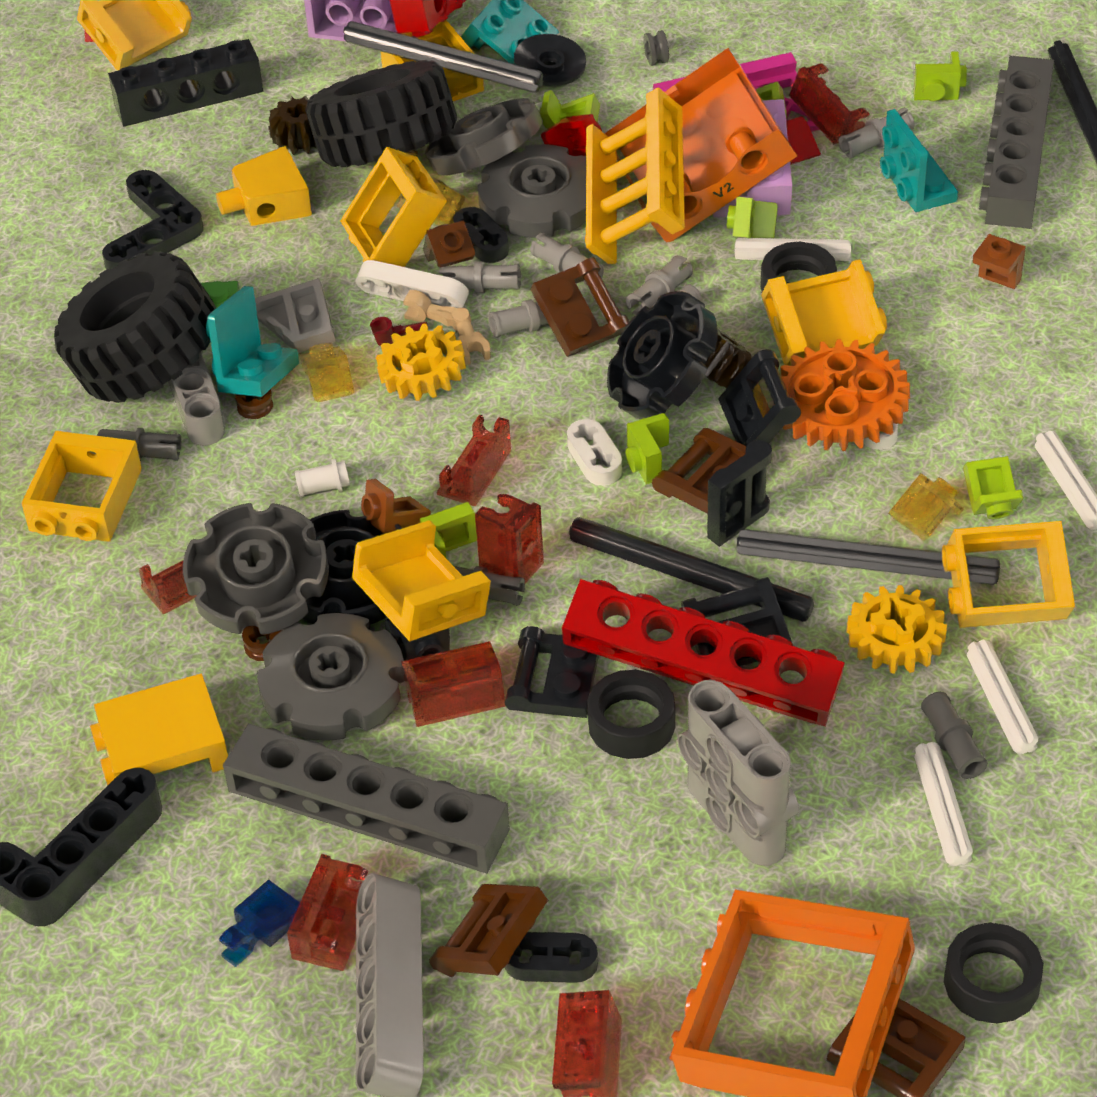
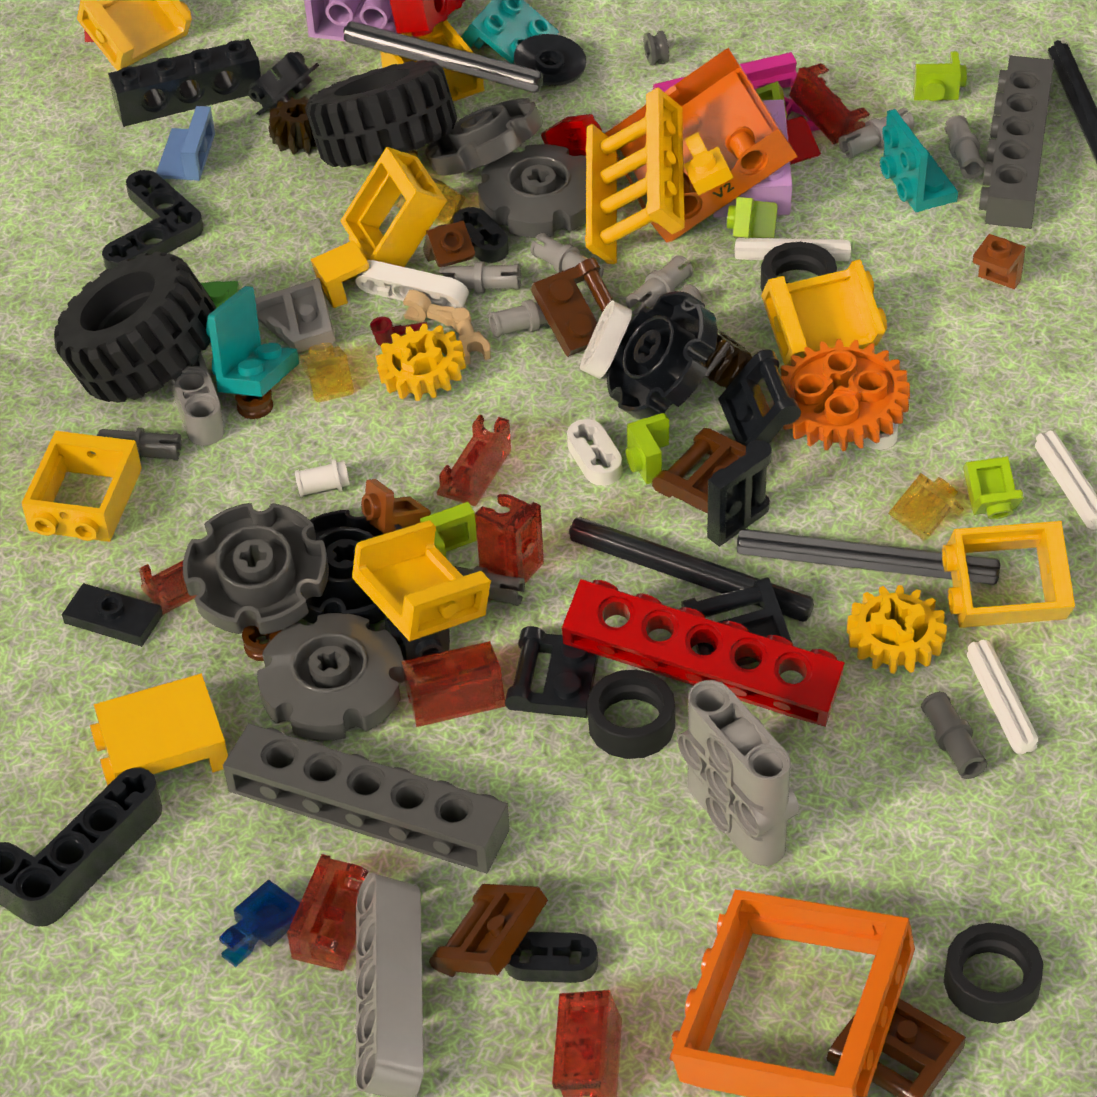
(112, 614): none -> black plate
(188, 148): none -> medium blue panel
(267, 189): yellow torso -> none
(292, 75): none -> black hinge
(337, 267): none -> yellow panel
(553, 111): lime bracket -> none
(606, 339): none -> white beam
(706, 168): none -> yellow plate
(943, 804): white axle -> none
(964, 146): none -> light grey pin

